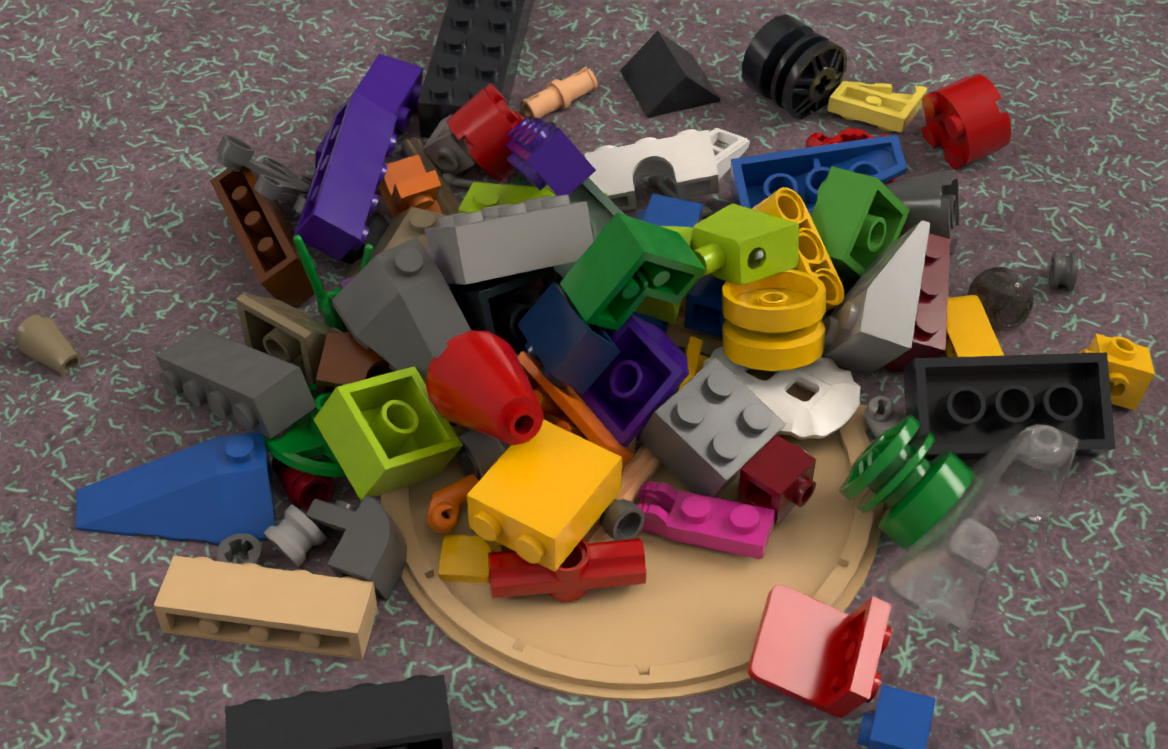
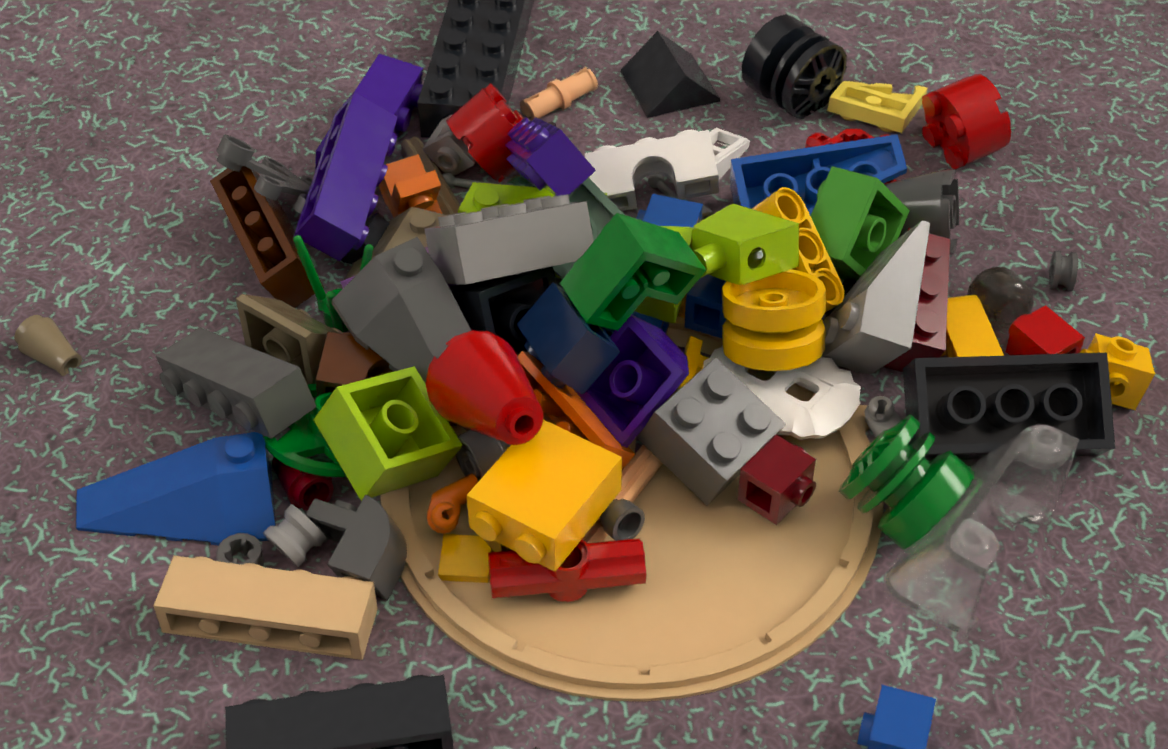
(706, 520): dark pink hinge -> none
(820, 651): bracket -> none
(1043, 334): none -> red brick

